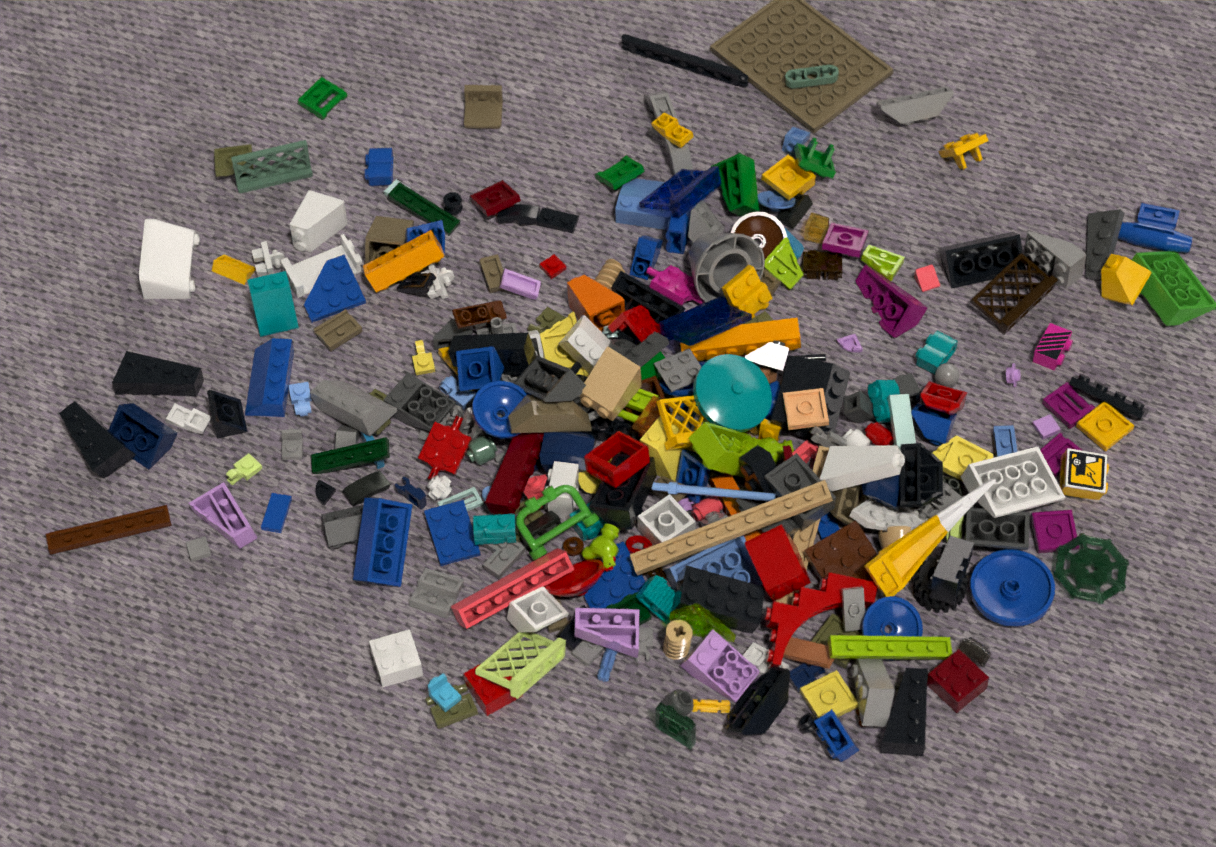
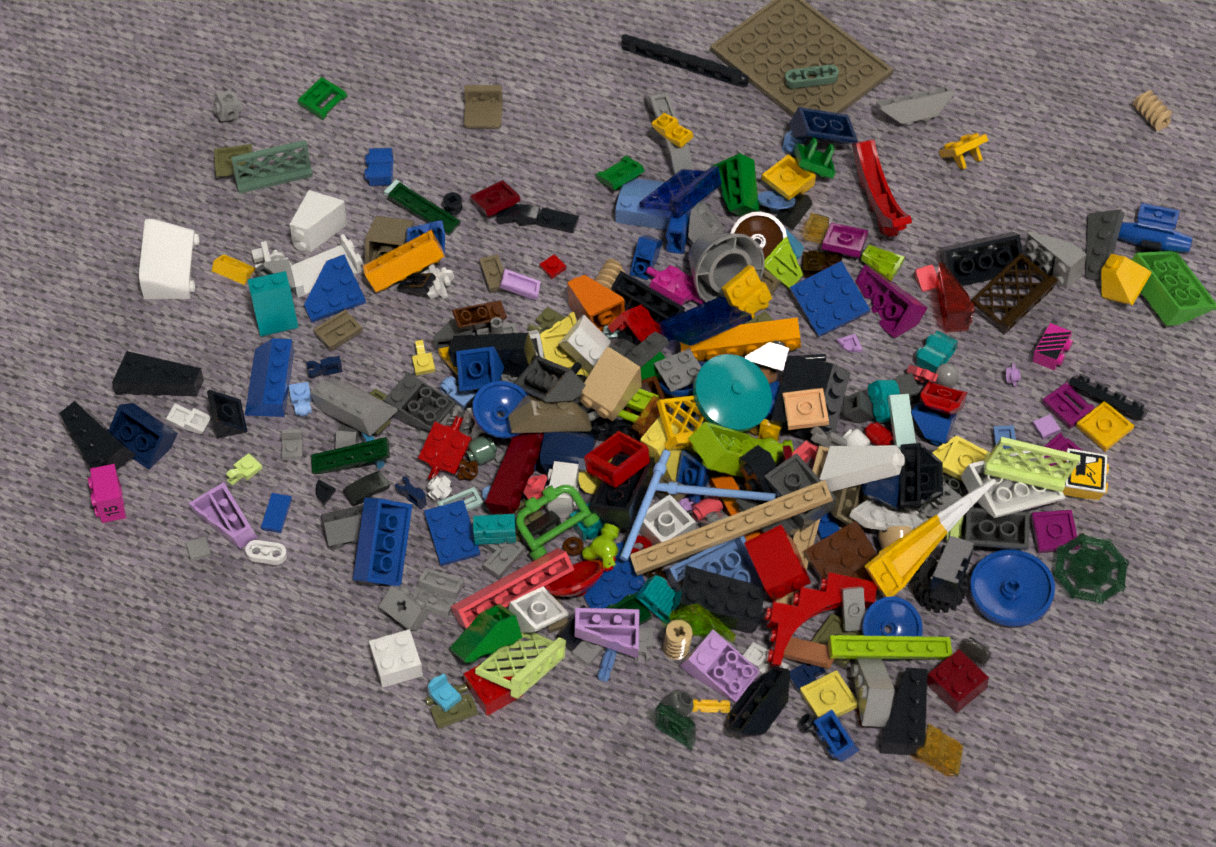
(106, 493): none -> dark pink brick
(108, 529): reddish brown plate -> none
(227, 106): none -> light grey brick
(267, 550): none -> white plate
(277, 266): none -> light grey slope
(327, 366): none -> dark blue plate
(405, 607): none -> light grey brick
(473, 470): none -> reddish brown plate
(487, 634): none -> green slope
(658, 470): none -> light blue bar
(823, 126): none -> dark blue slope
(830, 299): none -> blue plate
(871, 177): none -> red arch
(922, 374): none -> coral plate
(941, 752): none -> clear yellow hinge
(953, 302): none -> clear red slope
(1022, 470): none -> yellowish green fence
(1150, 246): none -> black tile
(1153, 110): none -> tan piece

